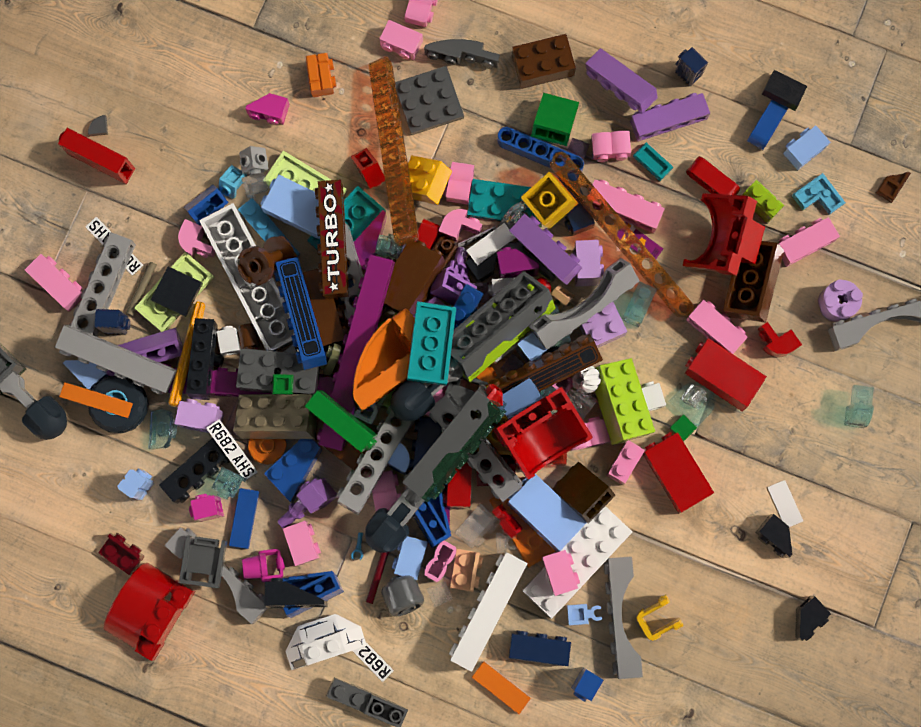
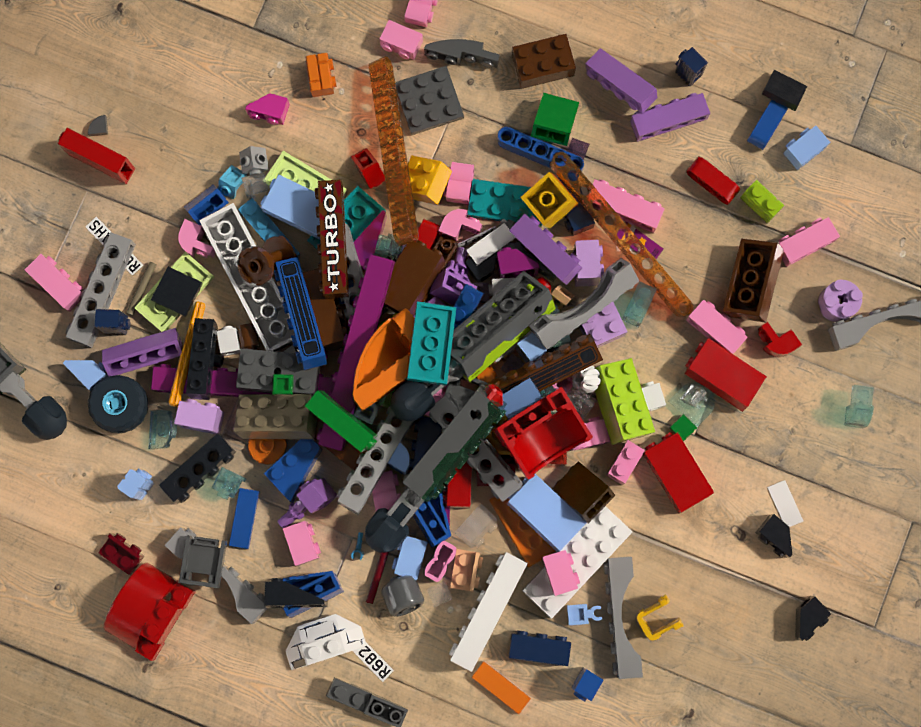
(96, 400): orange sticker -> none
(115, 358): light grey brick -> none
(206, 508): dark pink brick -> none
(231, 449): white sticker -> none
(256, 566): dark pink piece -> none
(332, 354): olive plate -> none
(502, 543): clear tile -> none
(508, 522): red plate -> none
(516, 212): clear tile -> none
(611, 145): bright pink brick -> none
(653, 162): teal tile -> none
(733, 235): red piece -> none
(820, 190): medium azure tile -> none
(892, 185): reddish brown tile -> none

